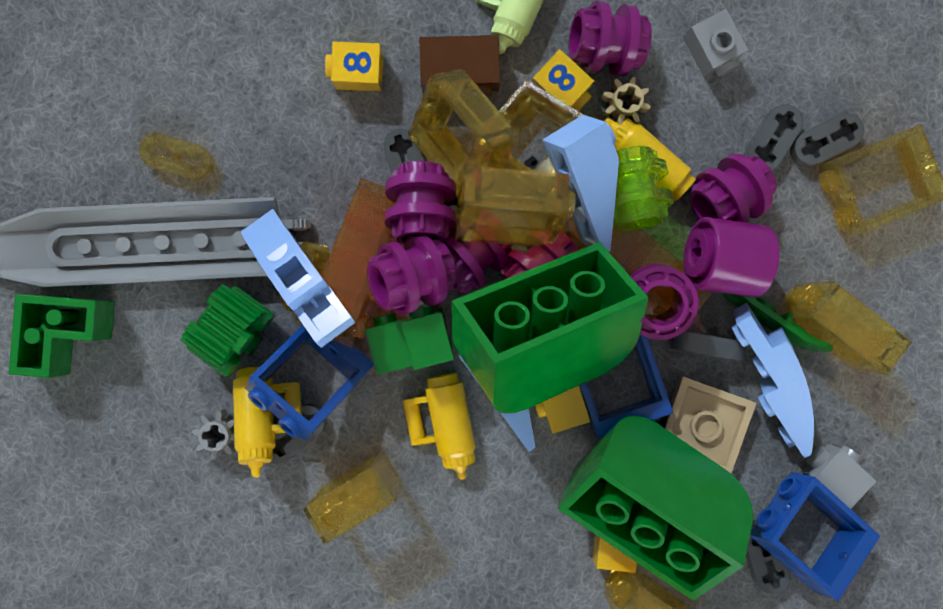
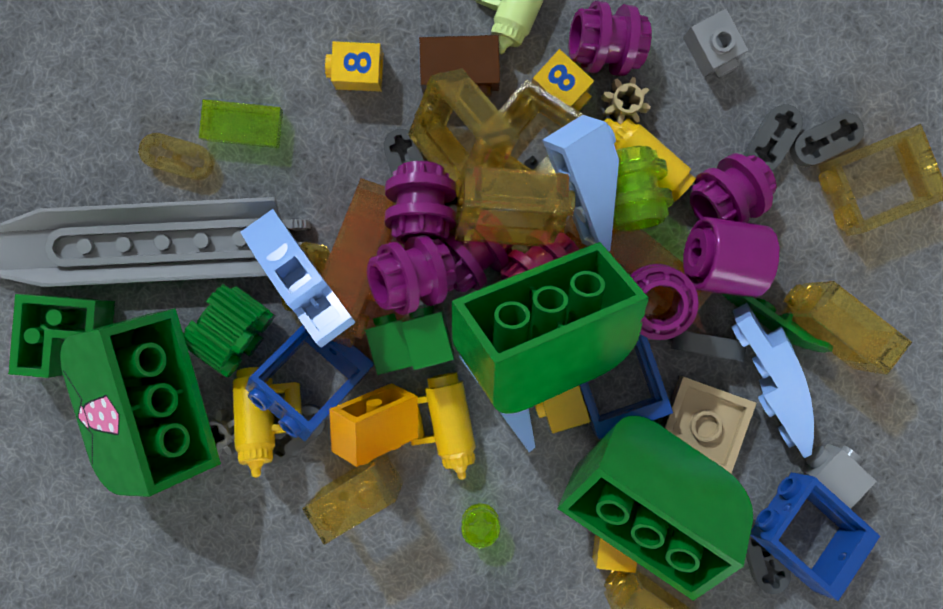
(138, 404): none -> green brick
(240, 123): none -> clear neon green plate
(373, 424): none -> light orange brick
(480, 533): none -> clear neon green wheel

